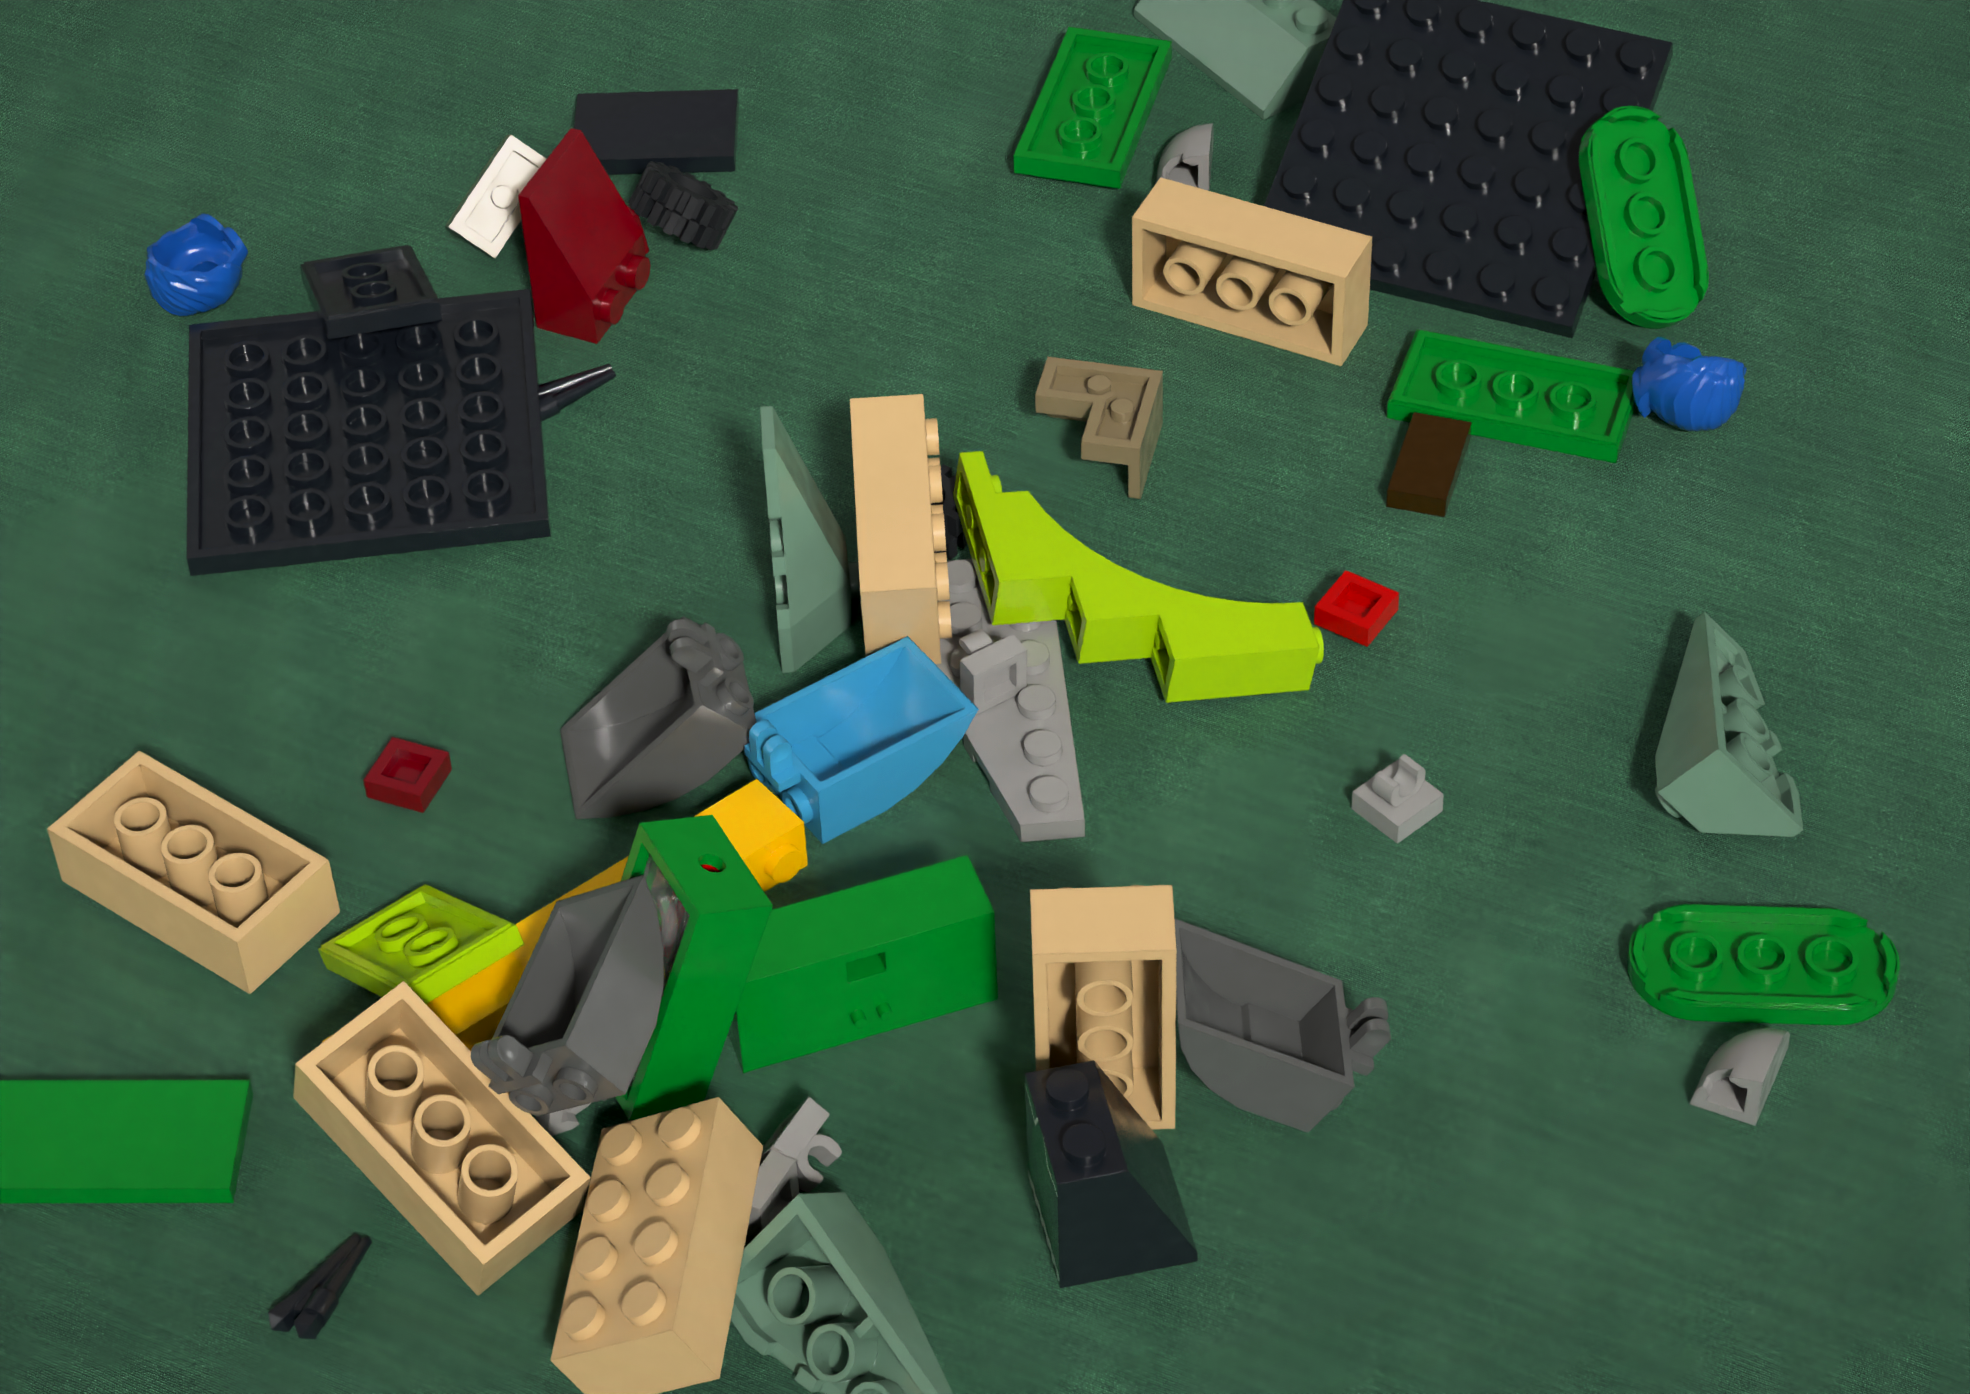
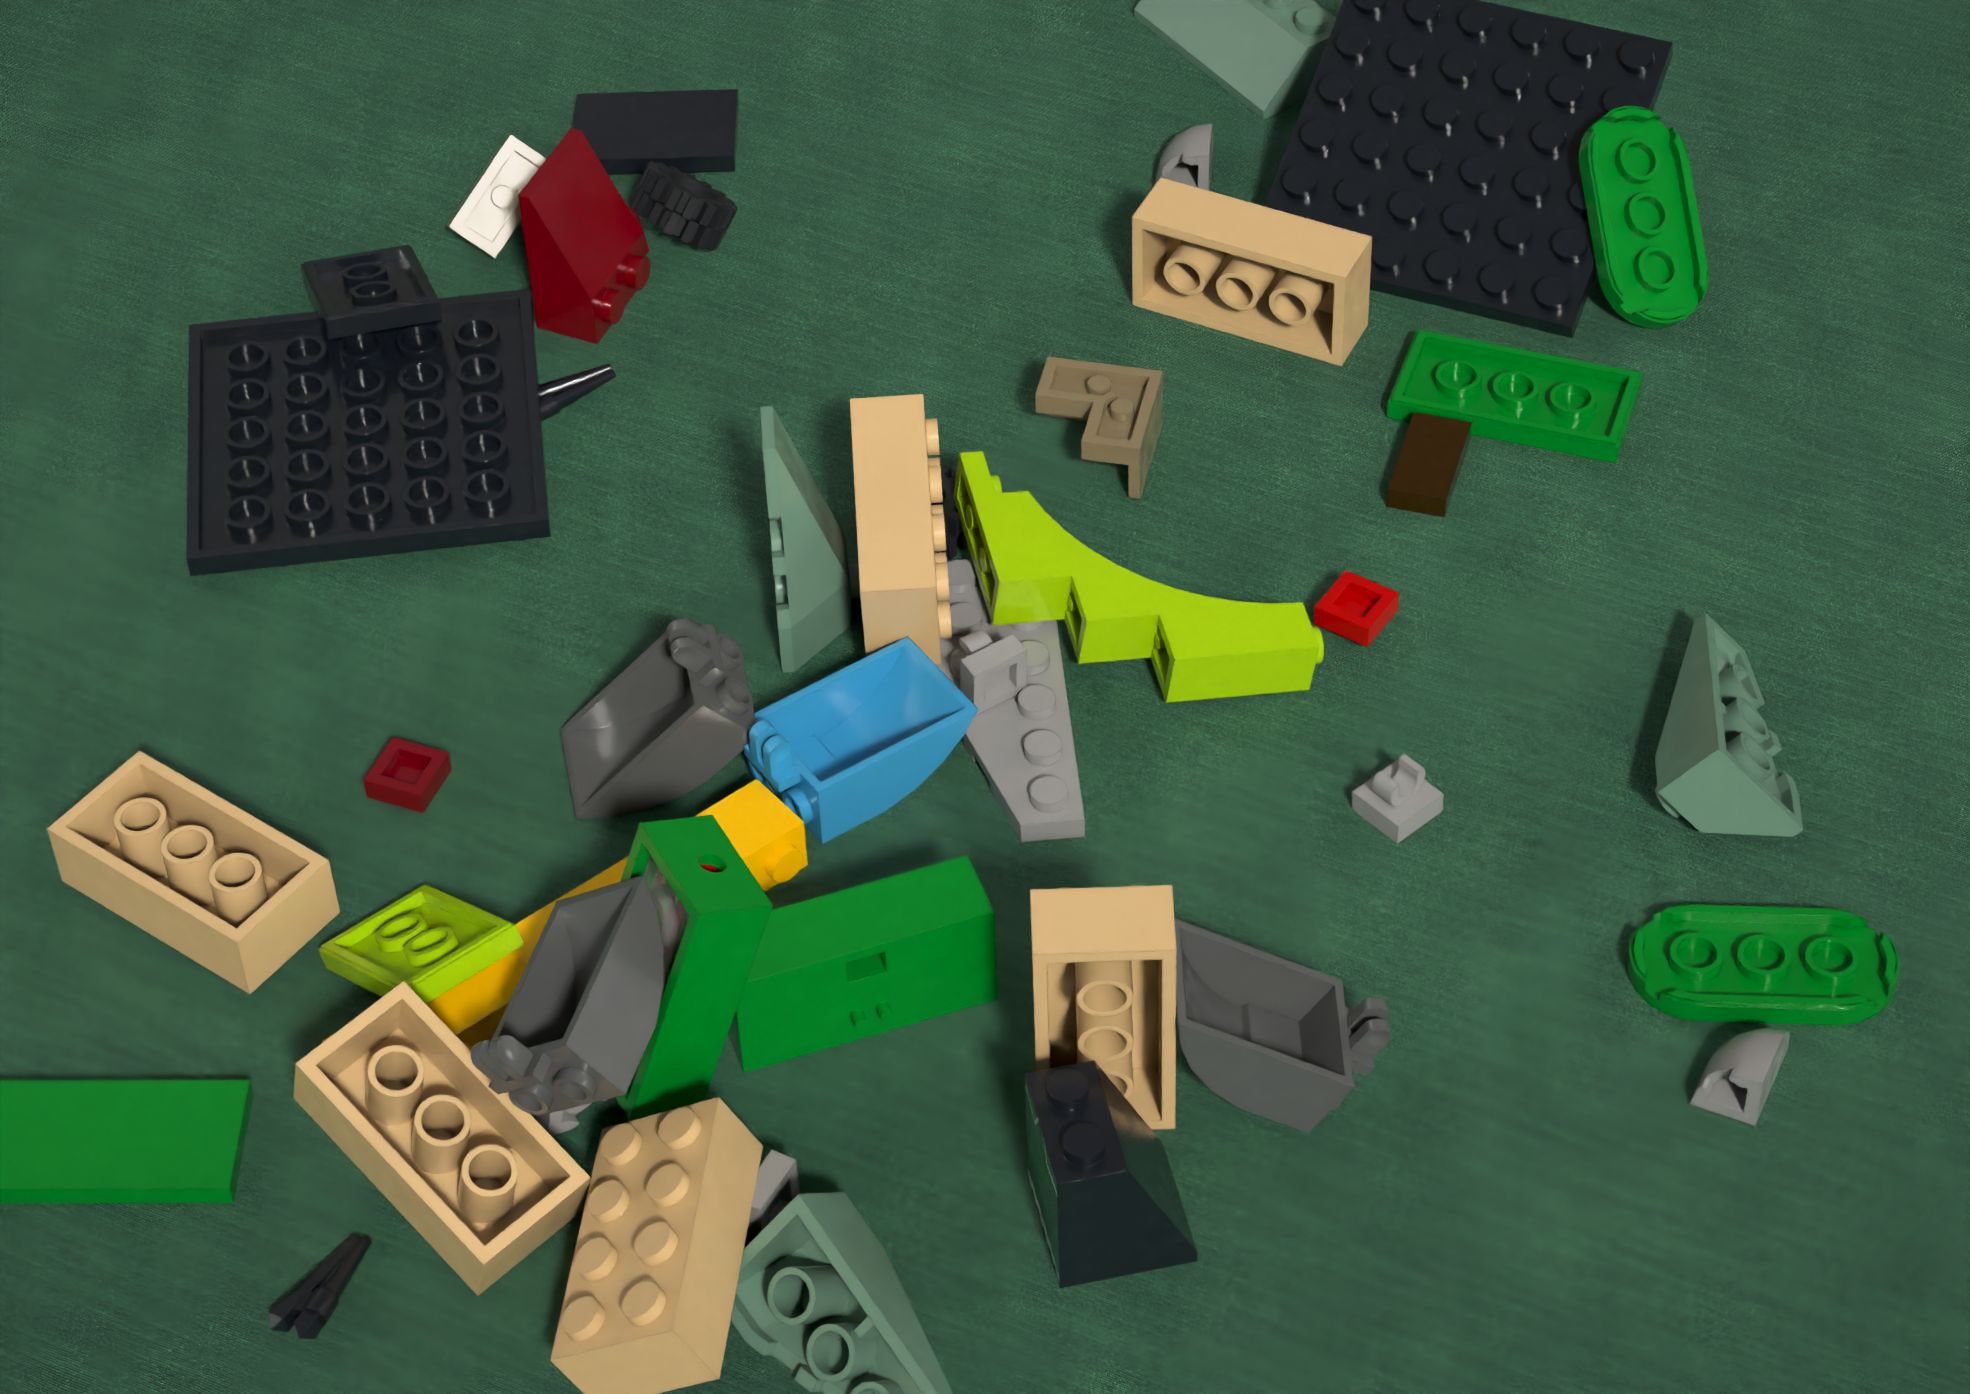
(195, 266): blue hair -> none
(798, 1139): light grey tile -> none
(1093, 107): green plate -> none
(1687, 387): blue hair -> none

